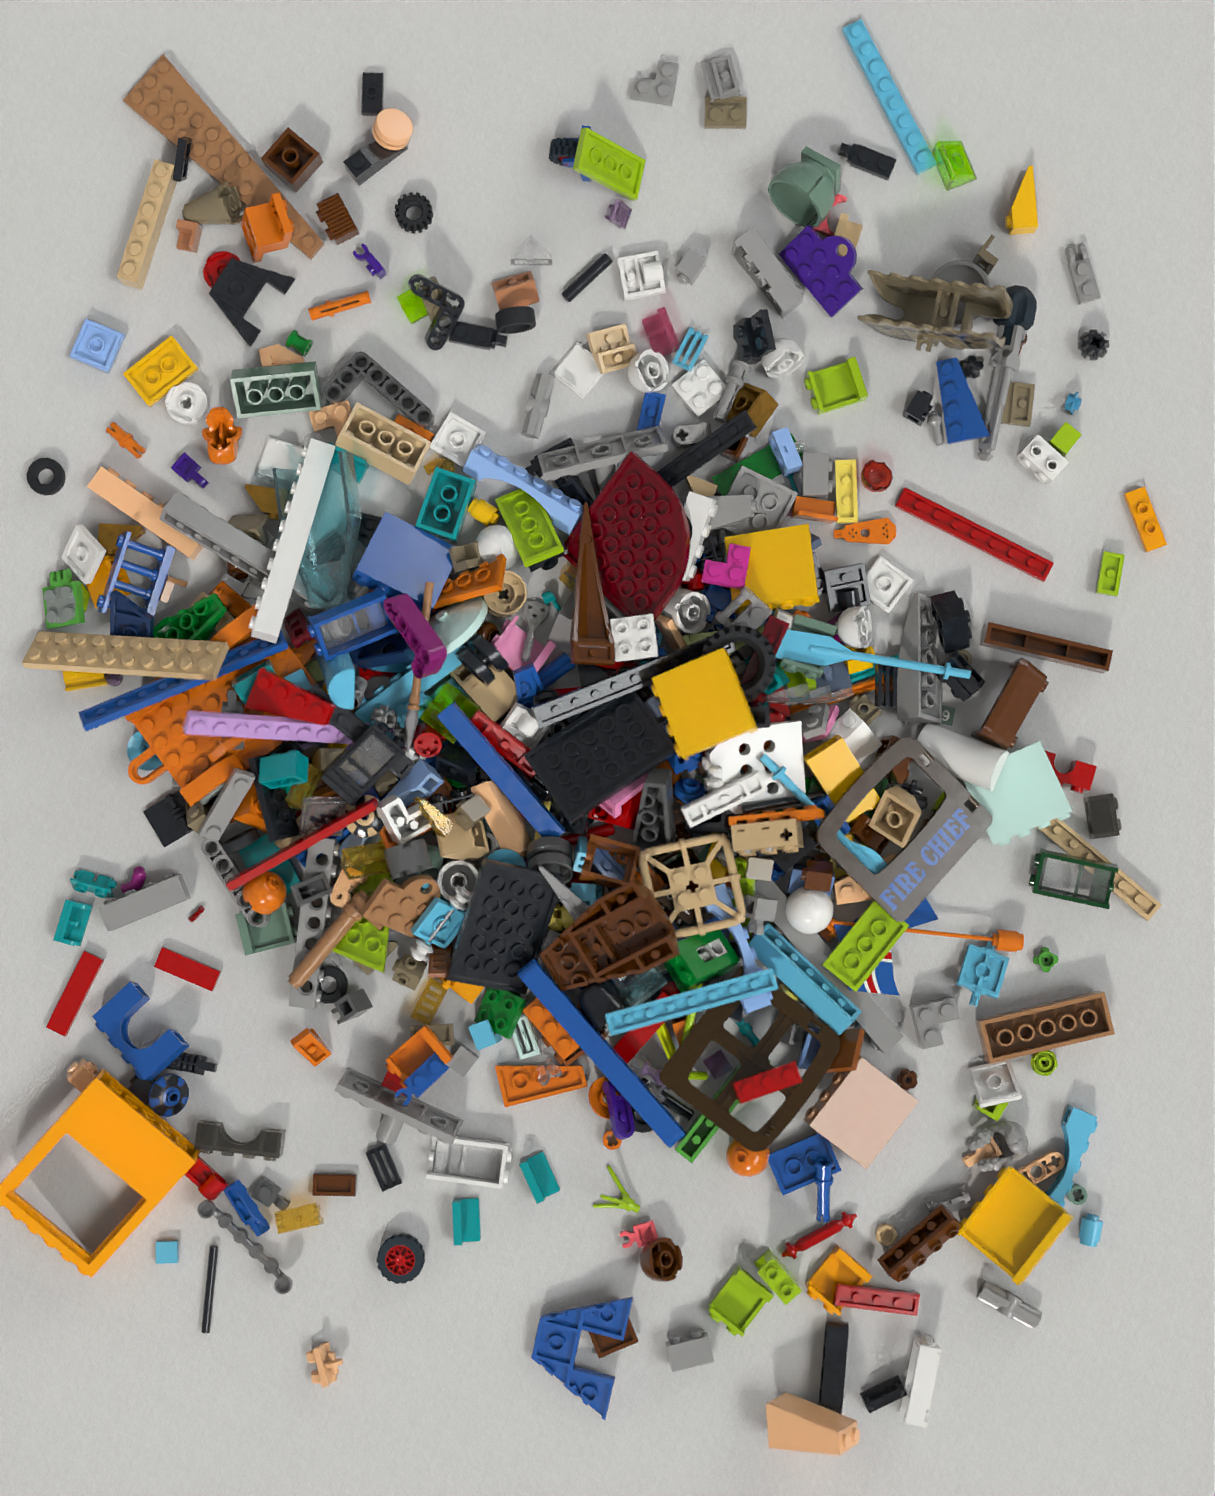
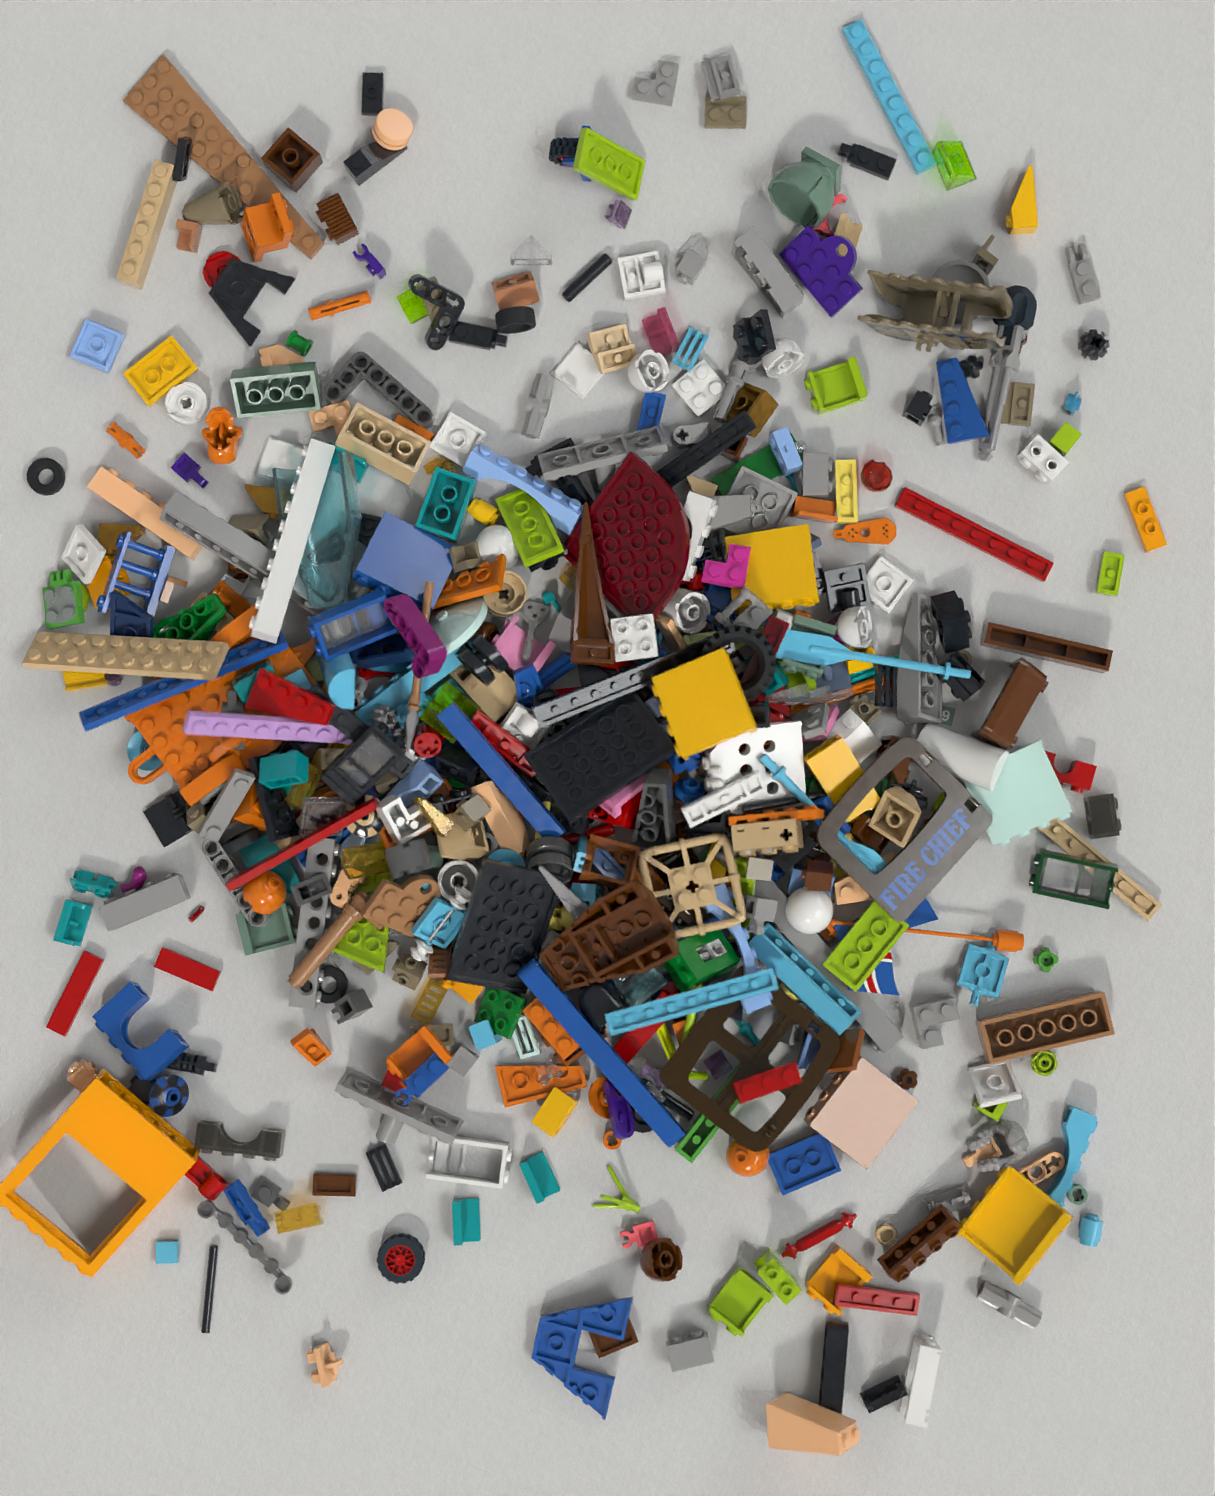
(297, 628): dark red plate -> none
(413, 200): black tyre -> none
(554, 1112): none -> yellow panel
(823, 1181): blue pin -> none

